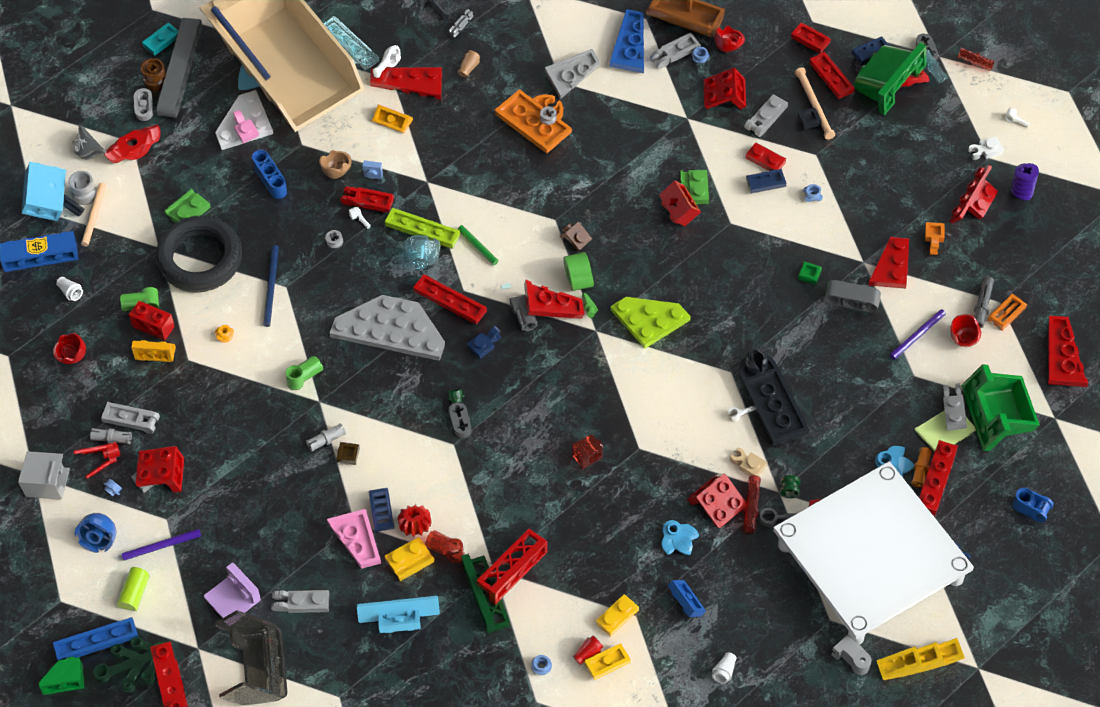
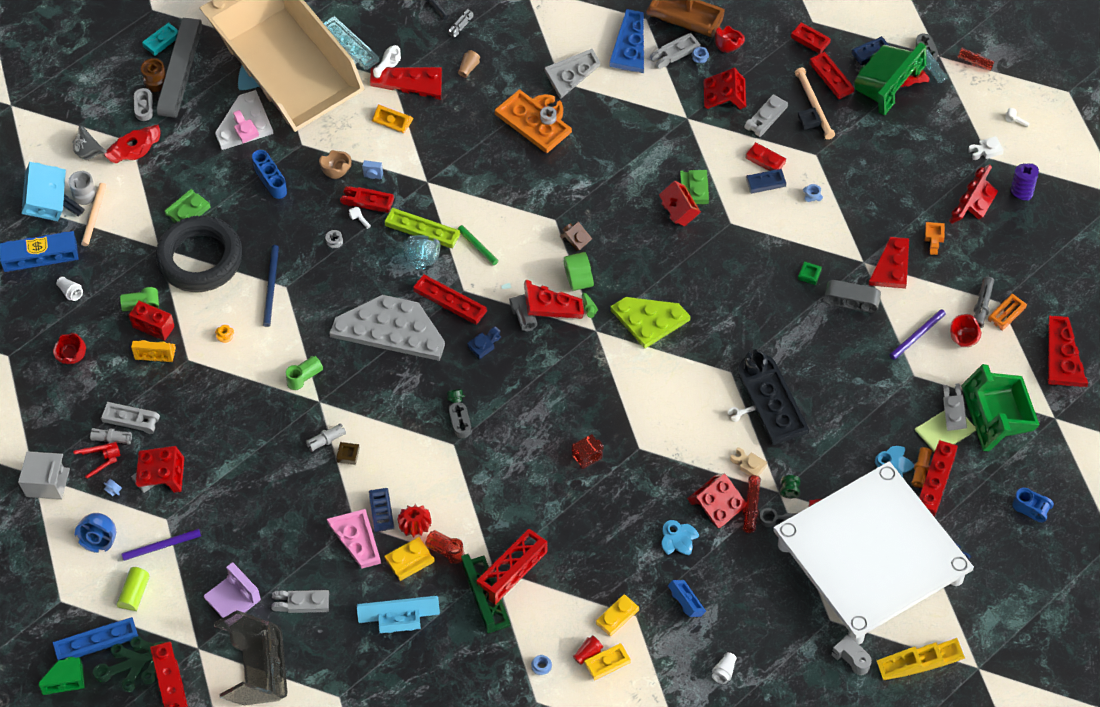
(240, 43): dark blue piece -> none

